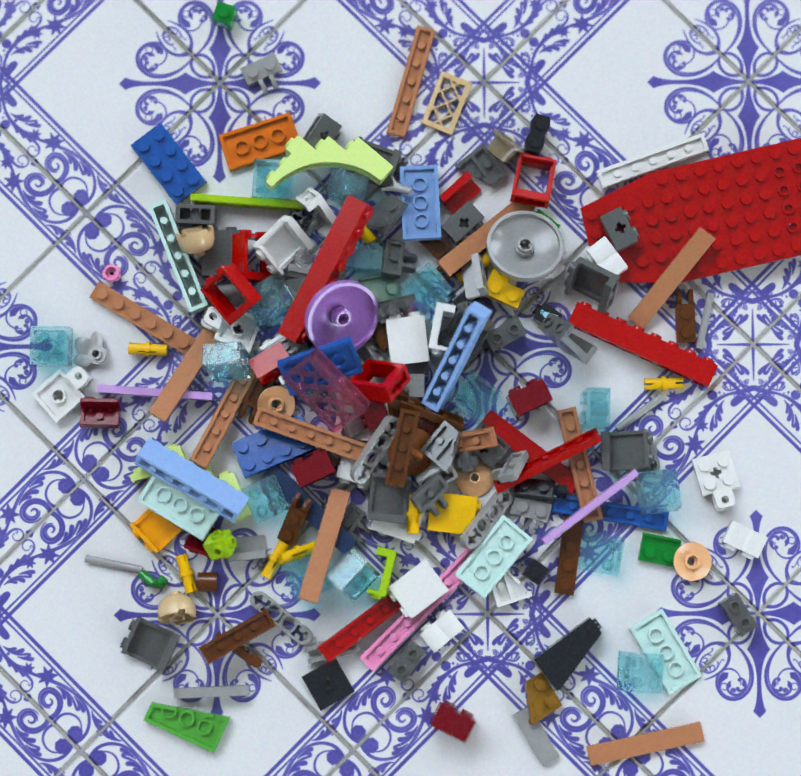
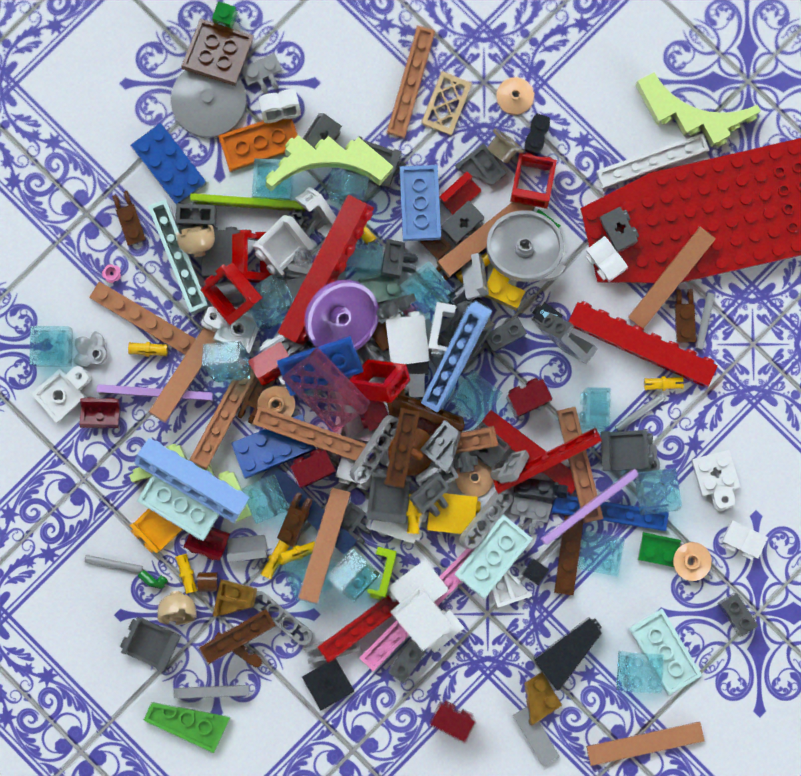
(129, 220): none -> reddish brown hinge
(207, 105): none -> light grey dish
(217, 52): none -> plate
(220, 544): lime brick -> none
(233, 597): none -> pearl gold wing
(279, 106): none -> white brick
(387, 214): dark grey wing -> none
(397, 187): light grey bar -> none
(422, 619): none -> white panel
(511, 104): none -> light nougat dish
(592, 282): dark grey panel -> none
(714, 125): none -> yellowish green arch

